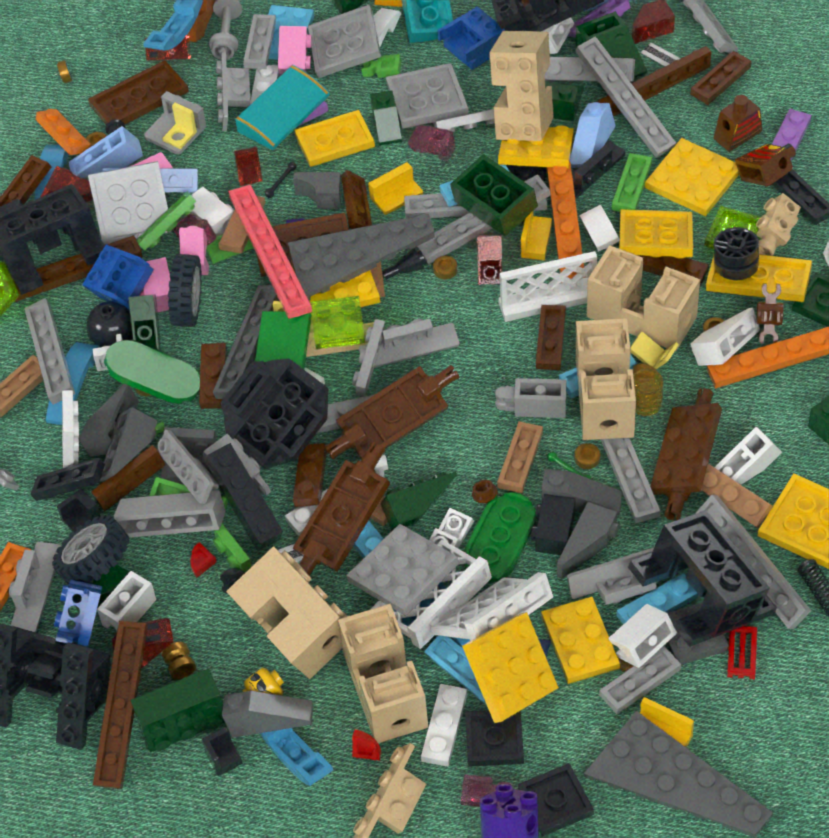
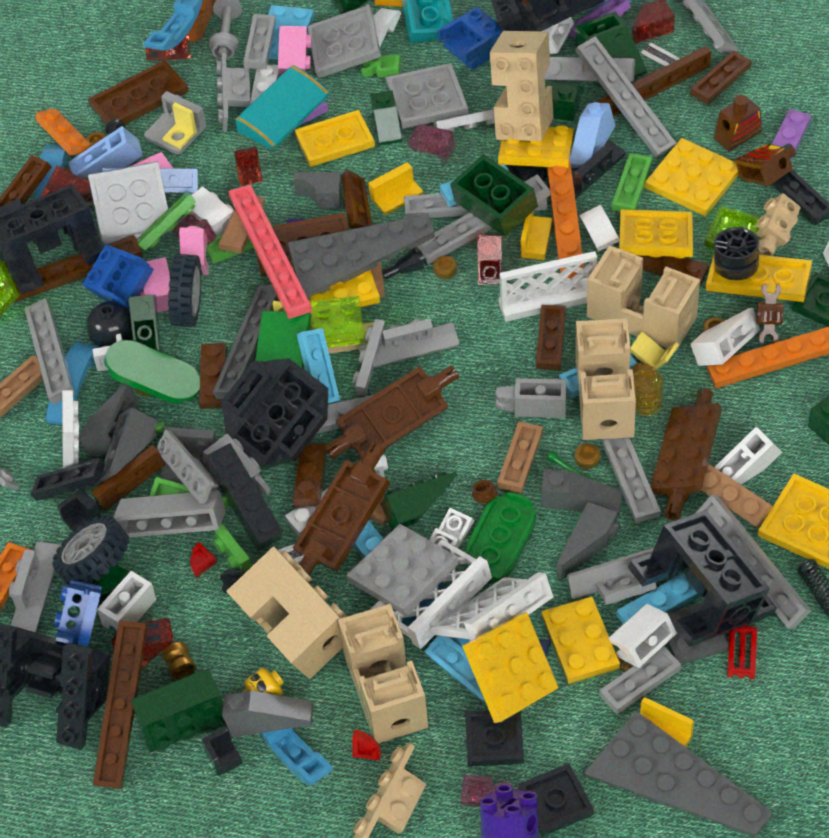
(64, 71): pearl gold tile -> none
(269, 193): black hinge -> none
(317, 360): none -> medium azure plate
(444, 725): white plate -> none
(554, 524): black brick -> none

